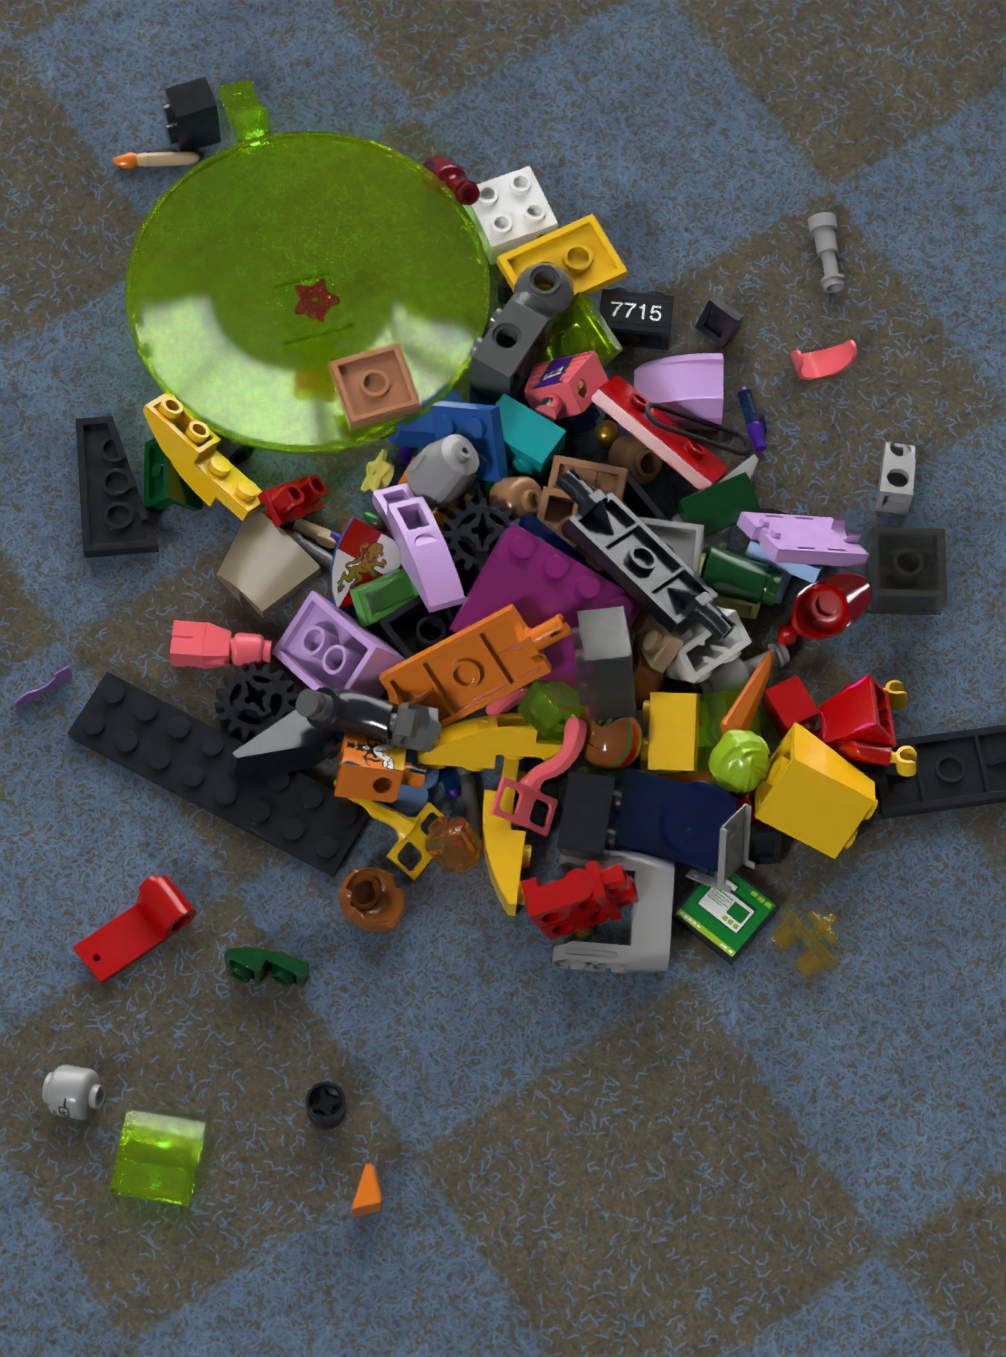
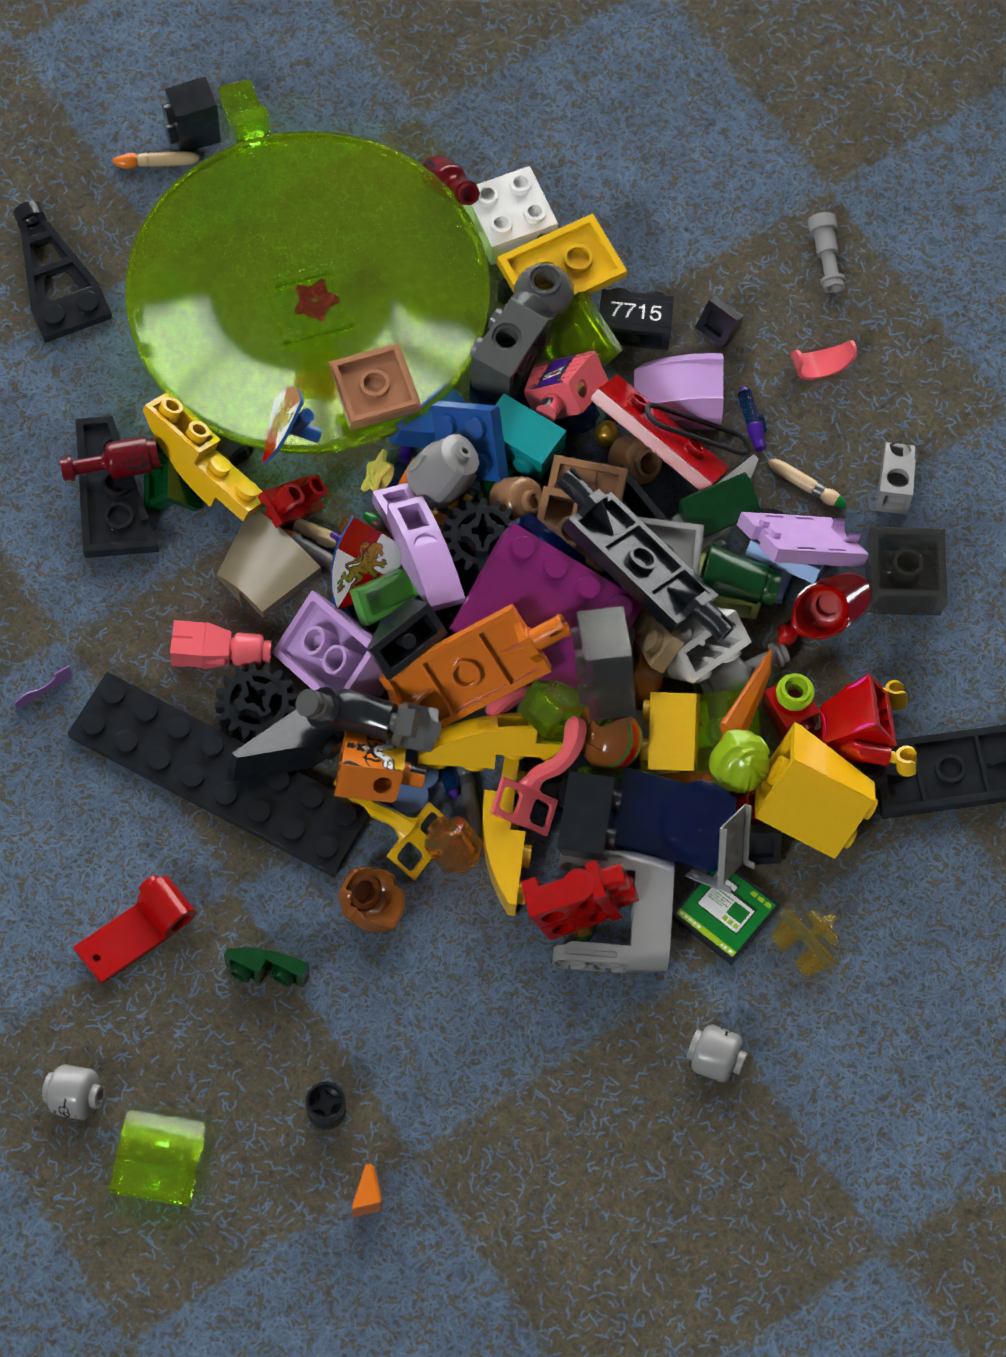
(69, 312): none -> black plate
(120, 459): none -> dark red piece
(287, 420): none -> shield
(405, 636): none -> black slope
(716, 1053): none -> light grey head
(797, 682): none -> lime plate
(828, 496): none -> tan piece

